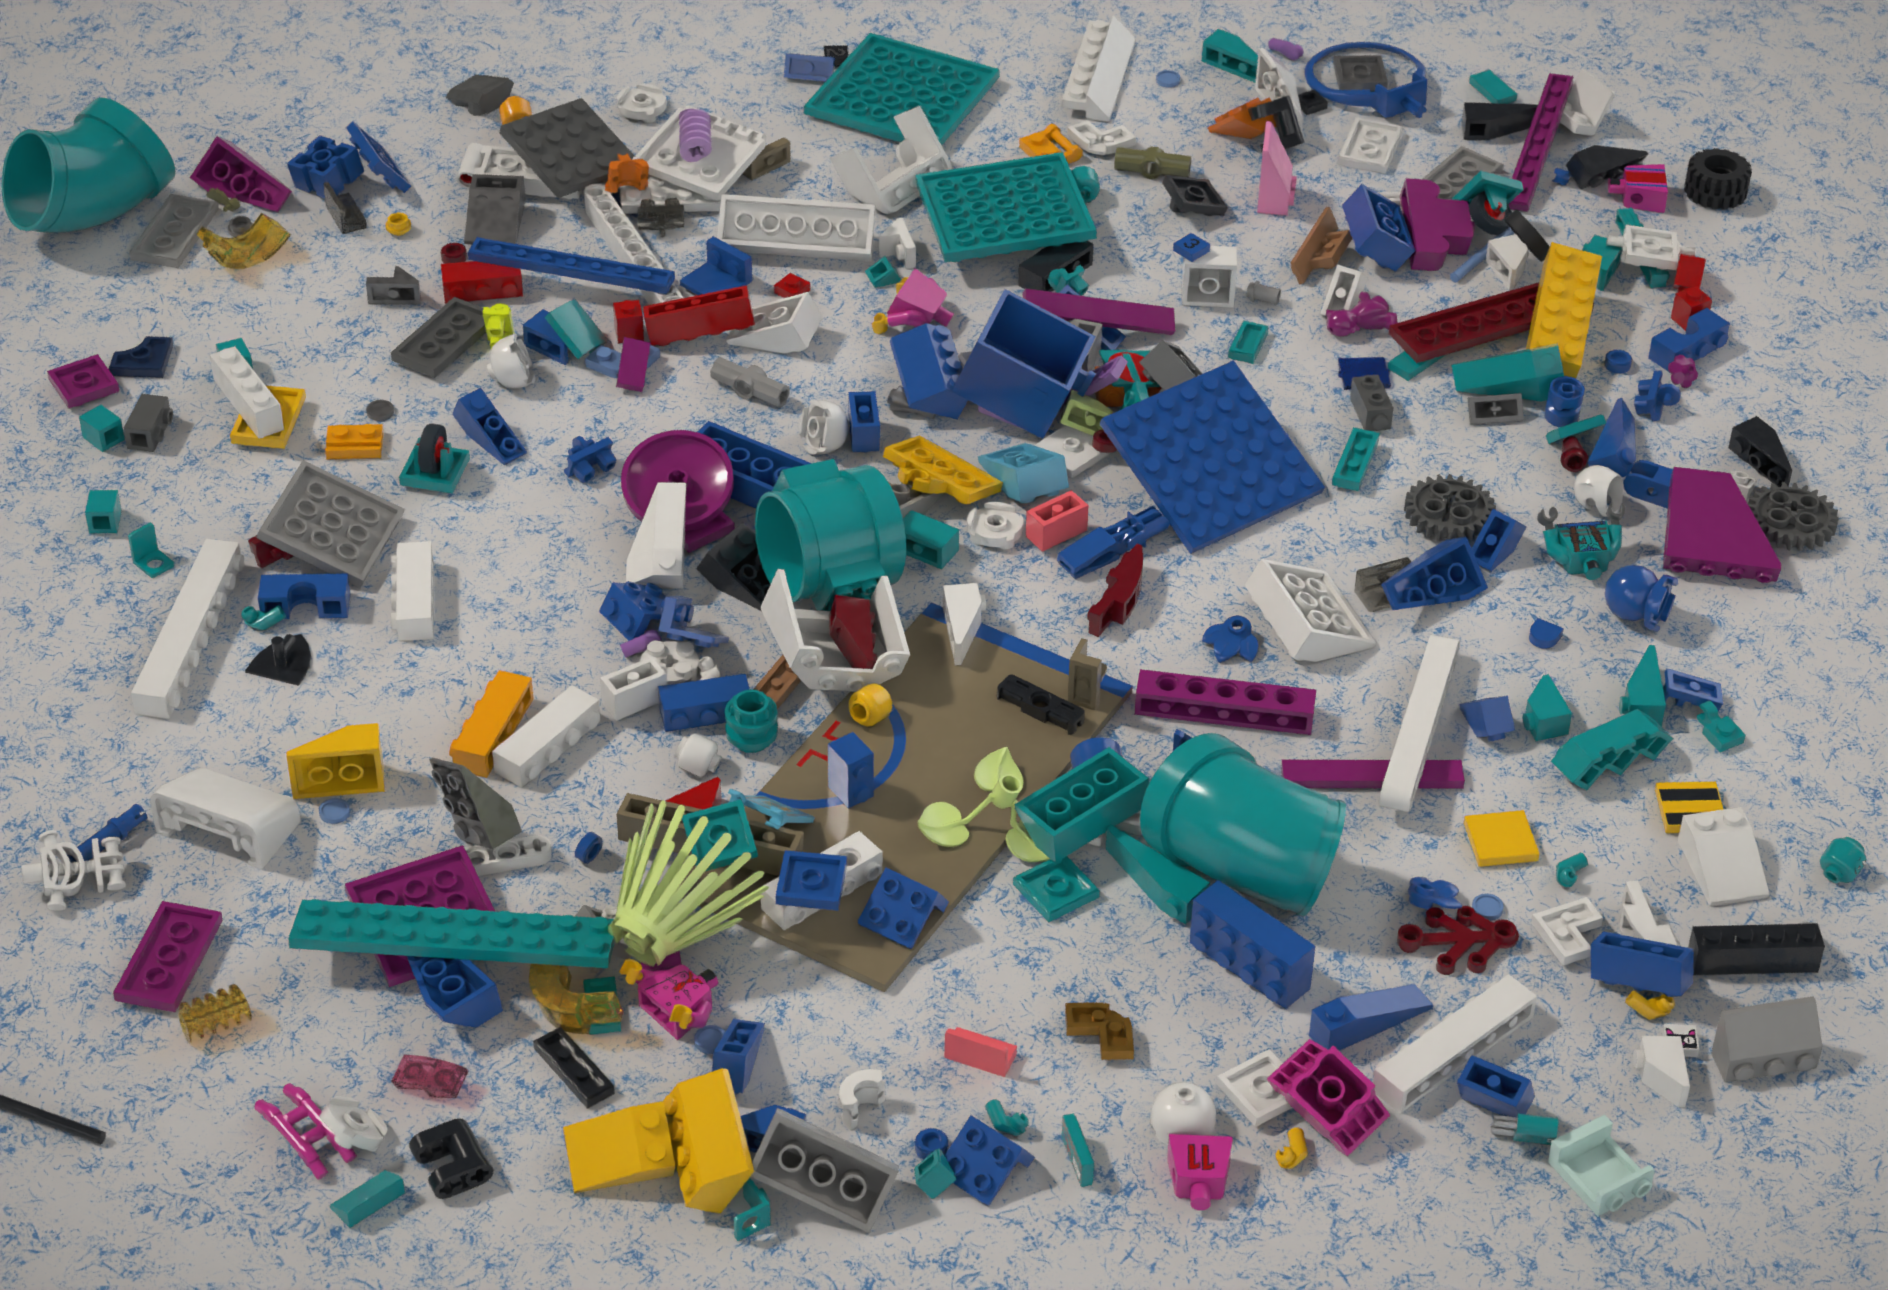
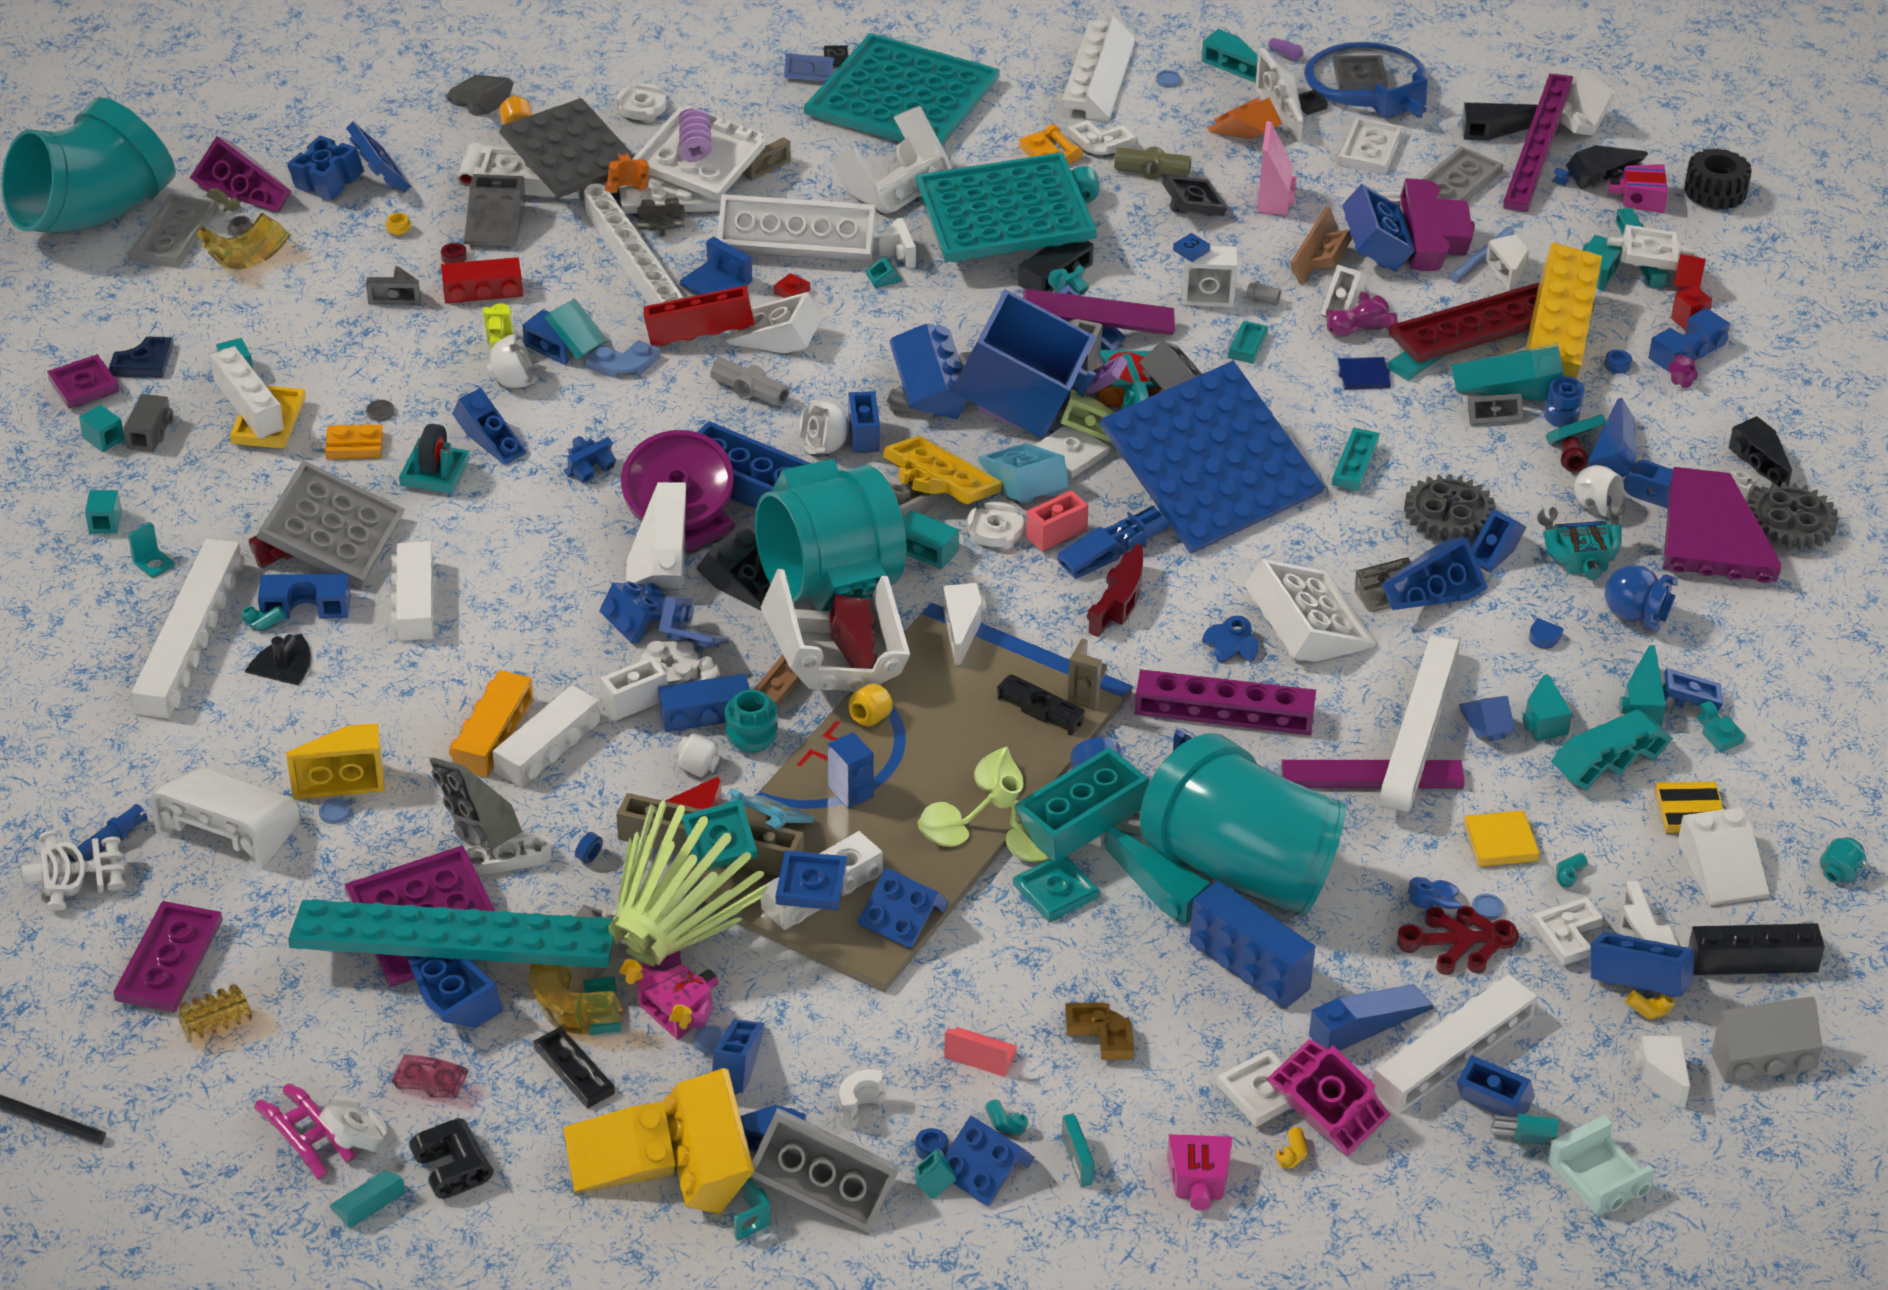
(344, 210): clear smoke panel -> none
(441, 338): dark grey plate -> none
(571, 265): blue tile -> none
(628, 320): red brick -> none
(633, 364): magenta tile -> none
(640, 643): medium lavender arm -> none
(916, 303): dark pink torso -> none
(1102, 442): dark red tile -> none
(1183, 1110): white cylinder -> none
(1284, 118): black connector -> none
(1371, 403): dark grey brick -> none
(1489, 200): plate -> none
(1493, 87): teal tile -> none
(1528, 235): black tyre -> none
(1655, 395): blue hips -> none
(1688, 1036): tile -> none

